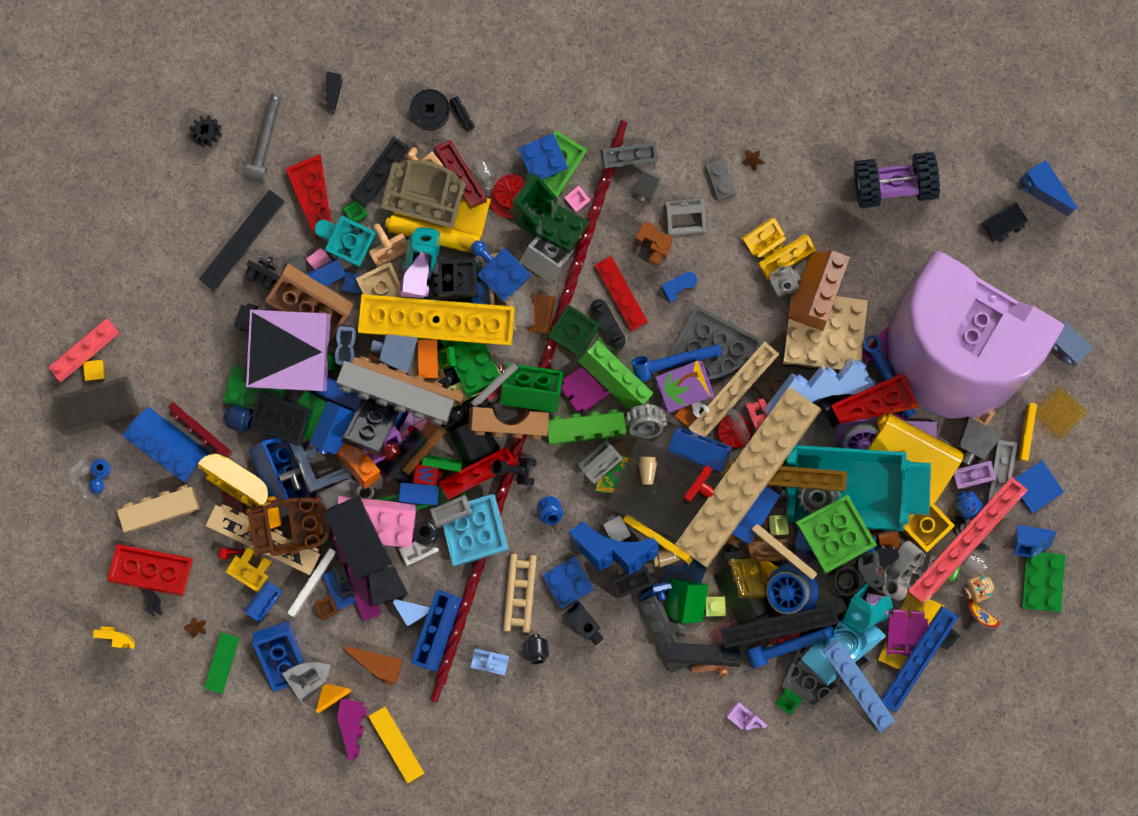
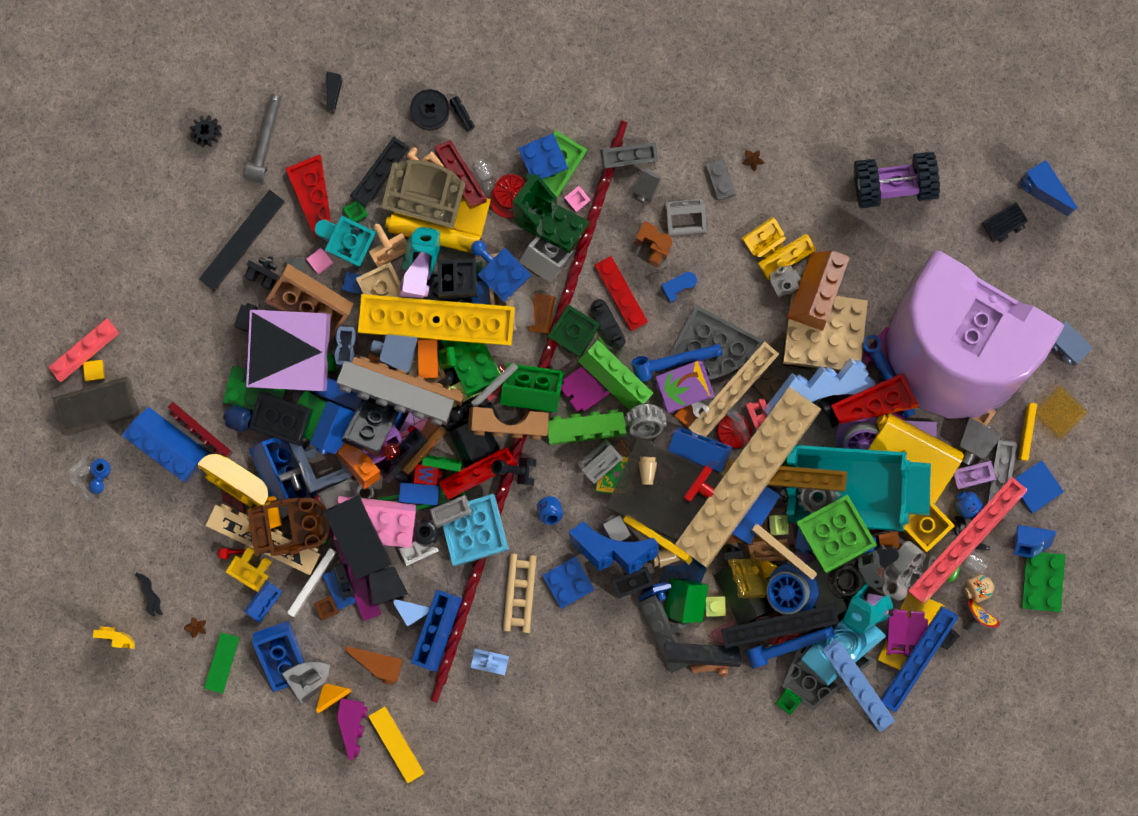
(150, 570): red plate -> none
(159, 509): tan brick -> none
(328, 272): blue tile -> none
(536, 649): black head -> none
(579, 617): black torso -> none
(744, 718): lavender slope -> none

